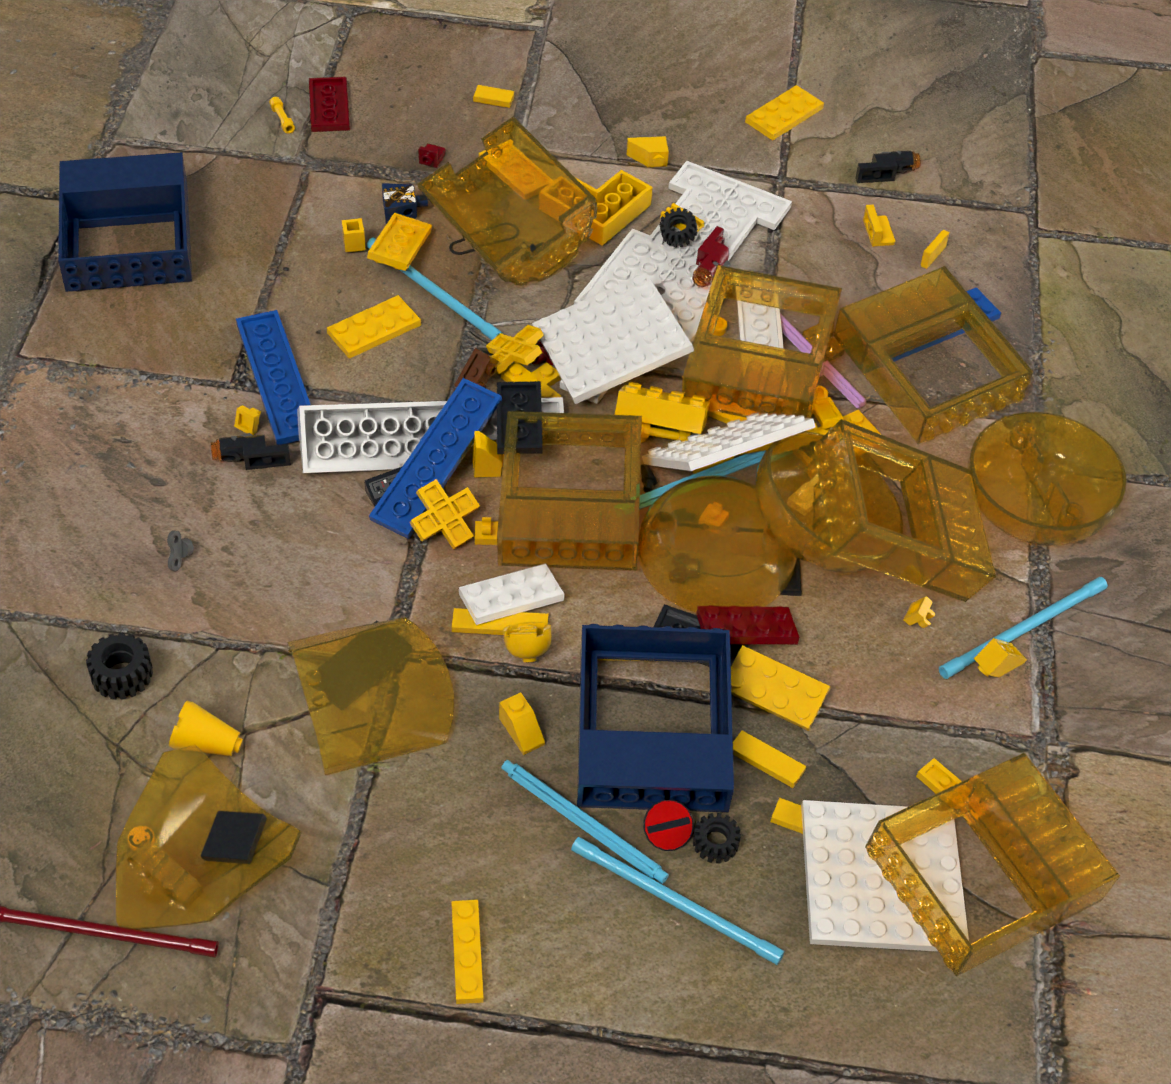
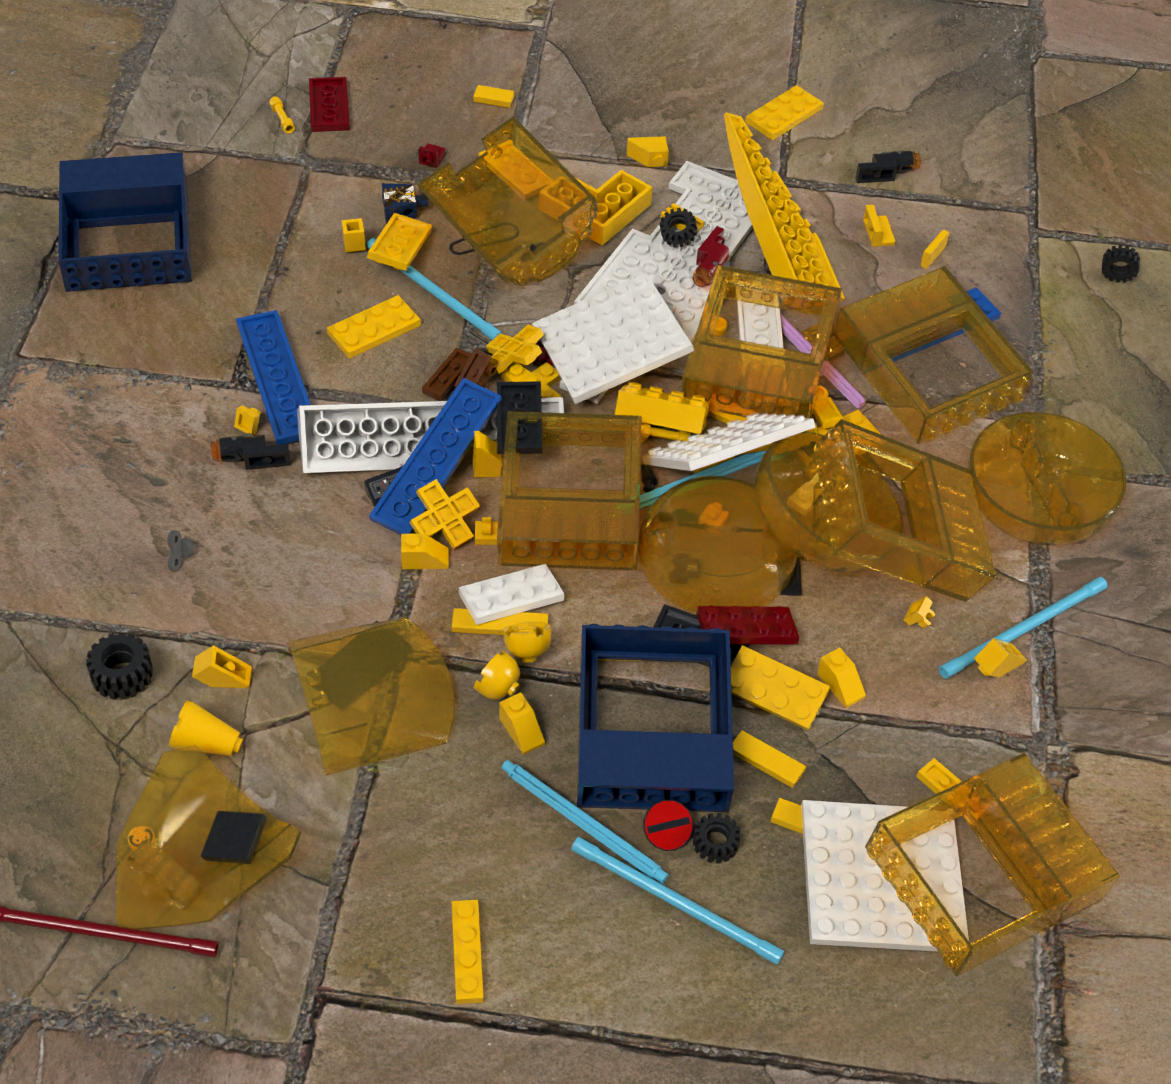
(221, 669): none -> yellow slope
(423, 552): none -> yellow slope
(446, 375): none -> reddish brown plate
(499, 677): none -> yellow cylinder
(776, 219): none -> yellow wedge
(842, 677): none -> yellow slope
(1120, 255): none -> black tyre

